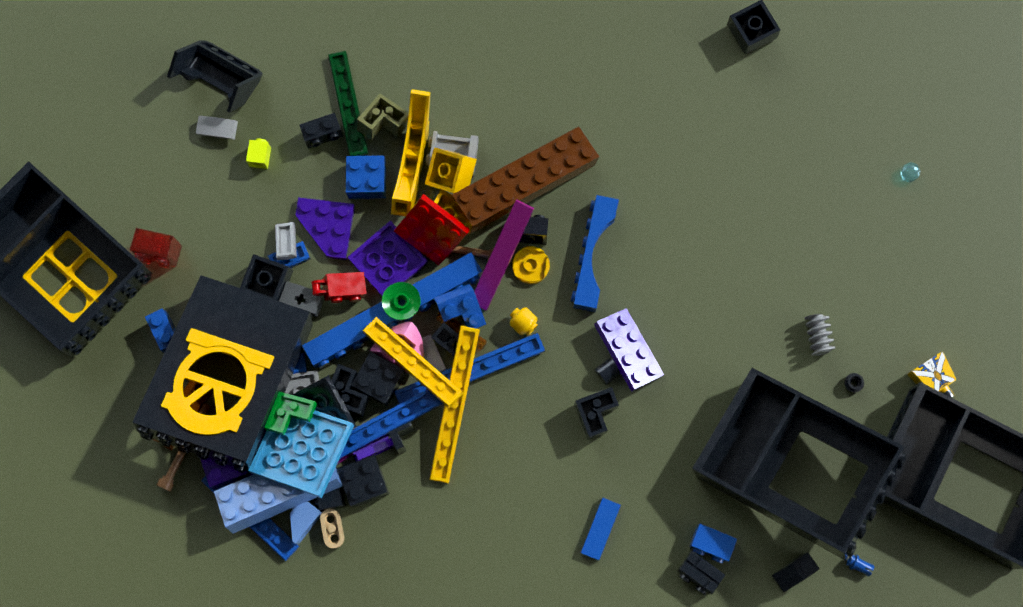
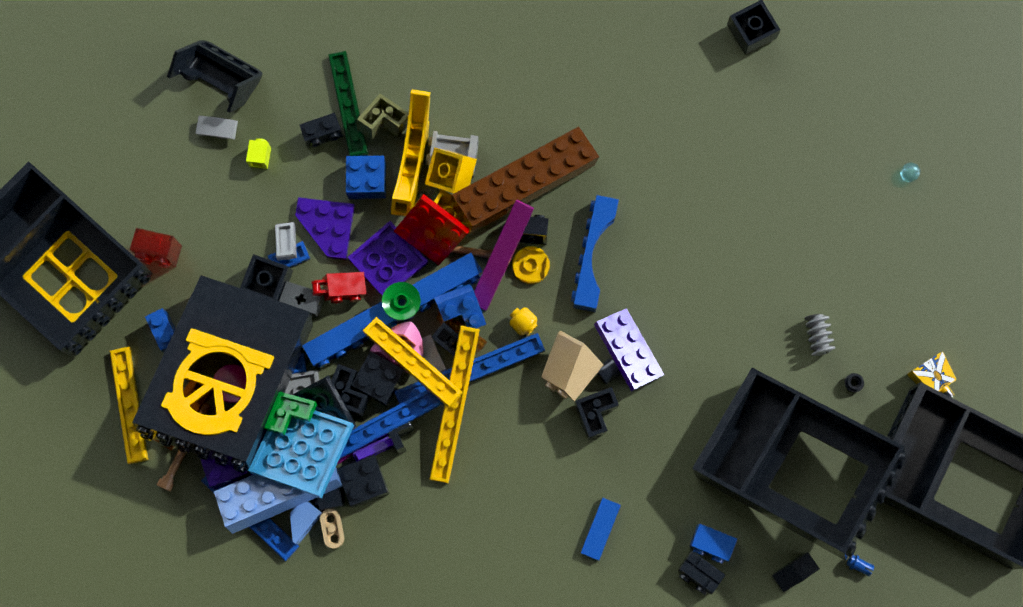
(128, 404): none -> yellow tile
(232, 375): none -> dark pink tile
(570, 367): none -> tan slope

